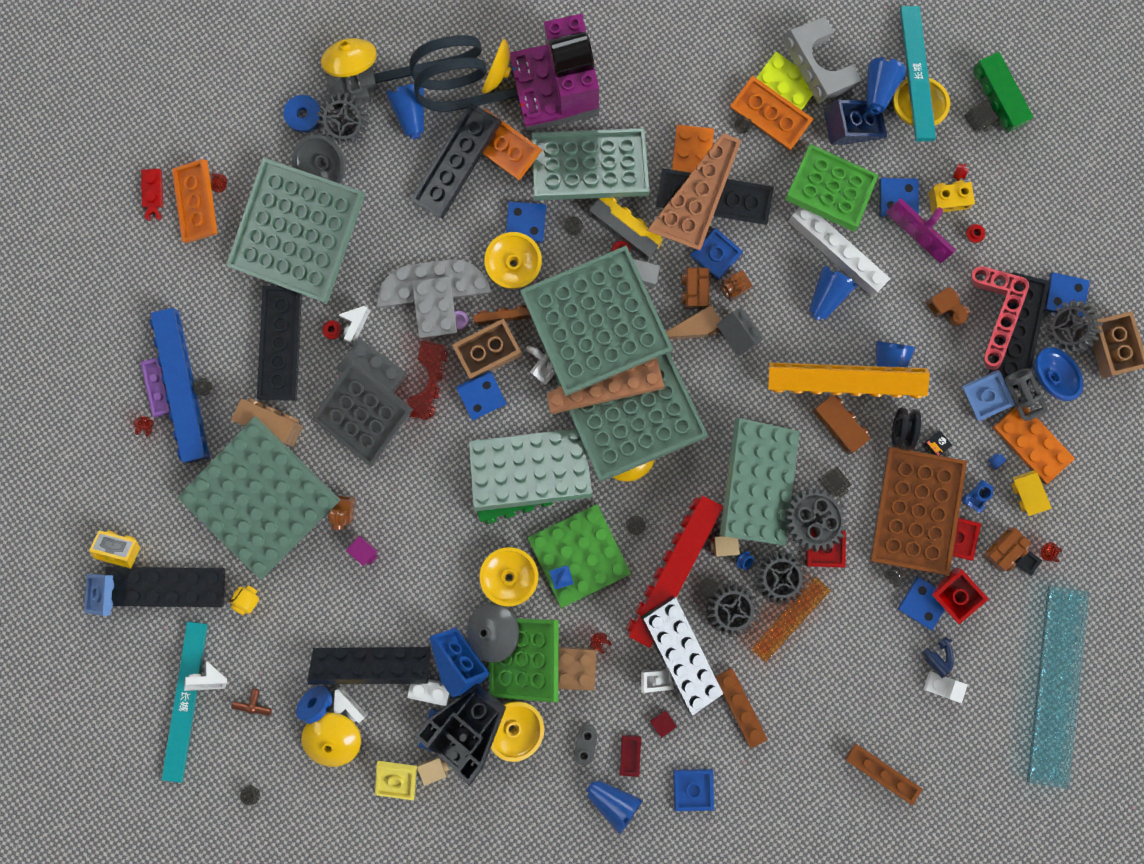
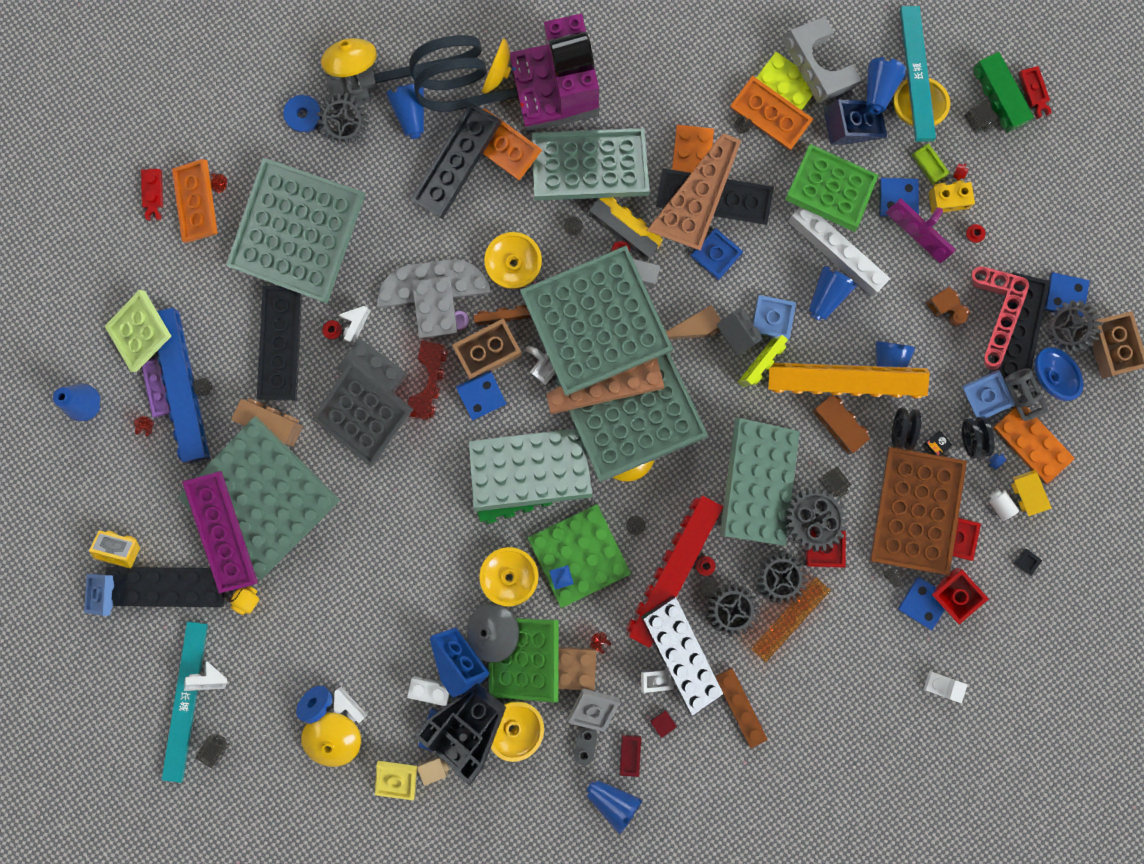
(78, 401): none -> blue cone
(137, 331): none -> yellowish green plate
(212, 750): none -> clear smoke brick
(220, 532): none -> magenta plate
(245, 795): clear smoke plate -> none
(252, 707): copper piece -> none
(309, 157): dark grey dish -> none
(342, 513): dark orange brick -> none
(363, 551): magenta brick -> none
(369, 665): black plate -> none
(527, 219): blue tile -> none
(593, 710): none -> light grey plate
(693, 790): blue tile -> none
(696, 288): dark orange brick -> none
(699, 565): none -> red plate
(724, 546): tan brick -> none
(736, 285): dark orange brick -> none
(744, 560): blue plate -> none
(763, 361): none -> neon yellow plate
(774, 316): none -> medium blue plate
(883, 774): dark orange plate -> none
(930, 164): none -> lime tile
(941, 667): dark blue plant -> none
(976, 500): blue plate -> none
(978, 437): none -> black wheel
(1003, 505): none -> white brick
(1007, 549): dark orange brick -> none
(1035, 90): none -> red plate
(1050, 552): clear red plate -> none
(1058, 687): clear light blue plate -> none

